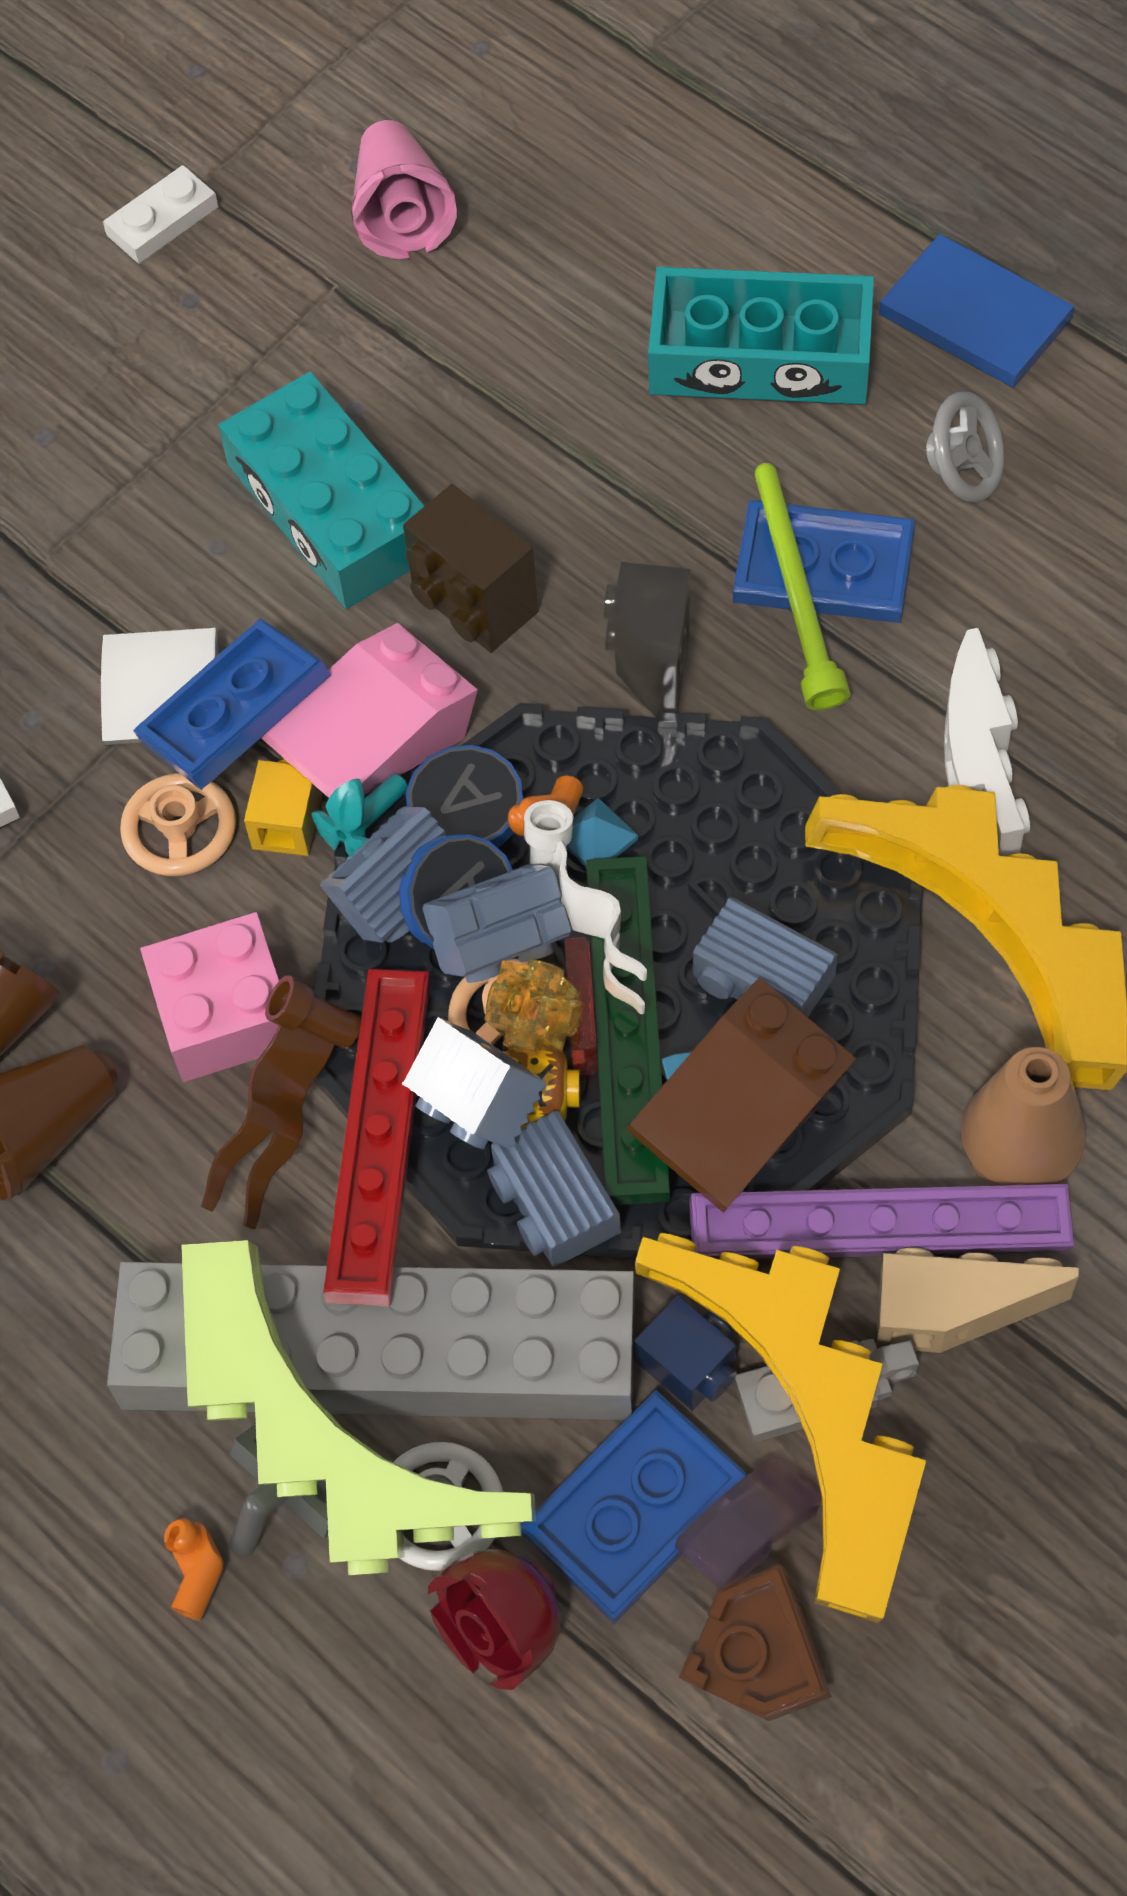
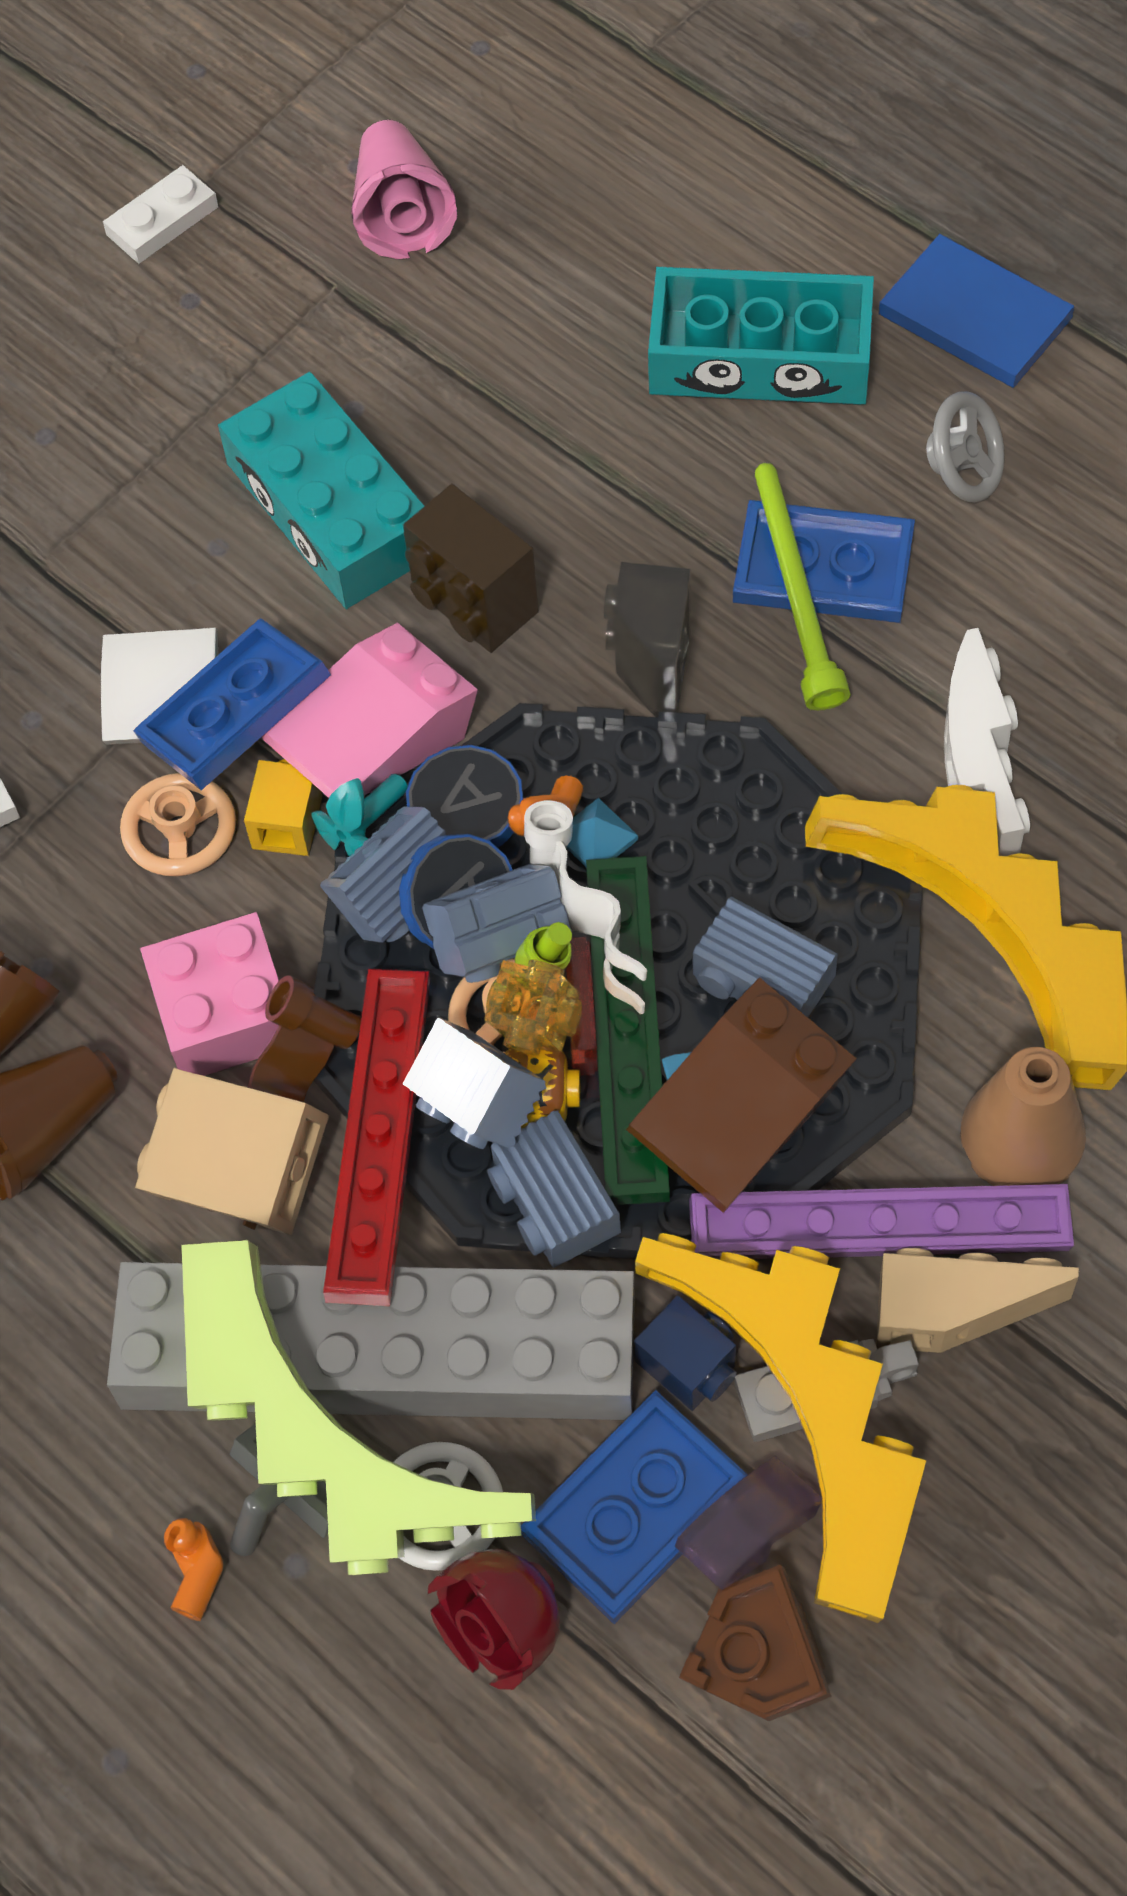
(231, 1150): none -> tan panel
(547, 945): none -> lime cylinder

